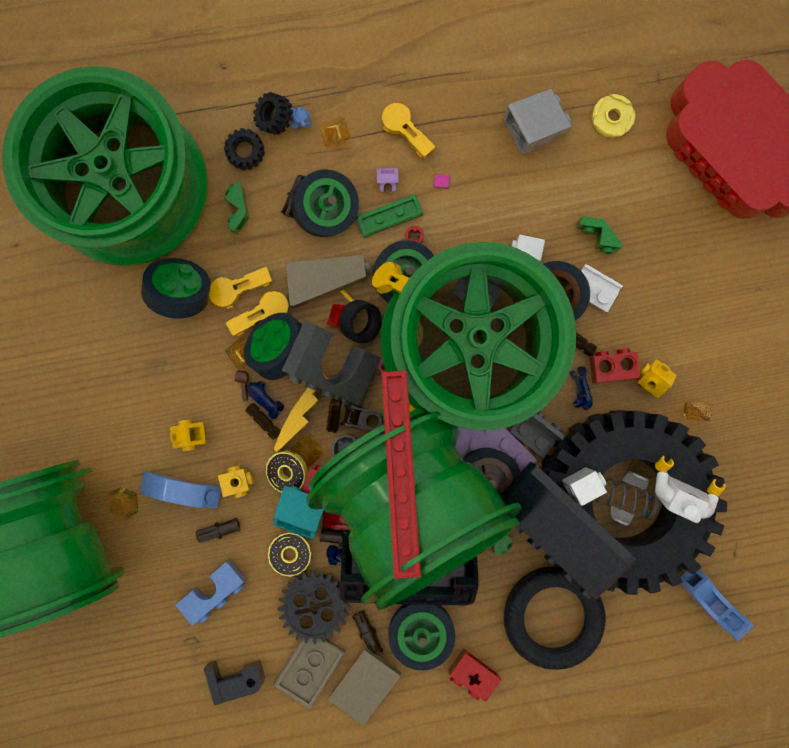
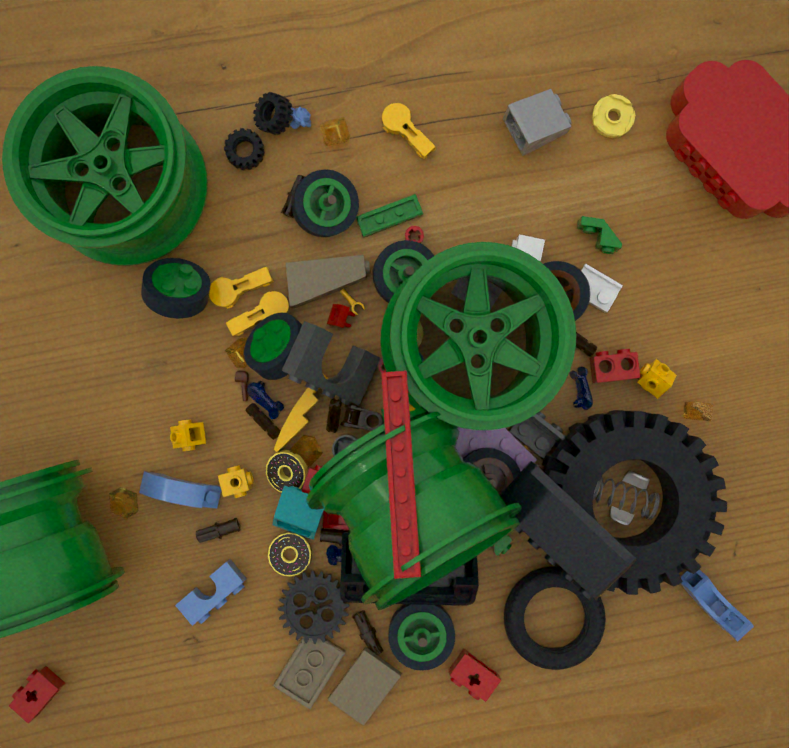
(28, 704): none -> red brick
(235, 684): black piece -> none
(236, 197): green slope -> none
(347, 318): black tyre -> none
(382, 278): yellow piece -> none
(387, 175): lavender tile -> none
(441, 181): dark pink window -> none
(585, 485): white brick -> none
(683, 498): white torso -> none

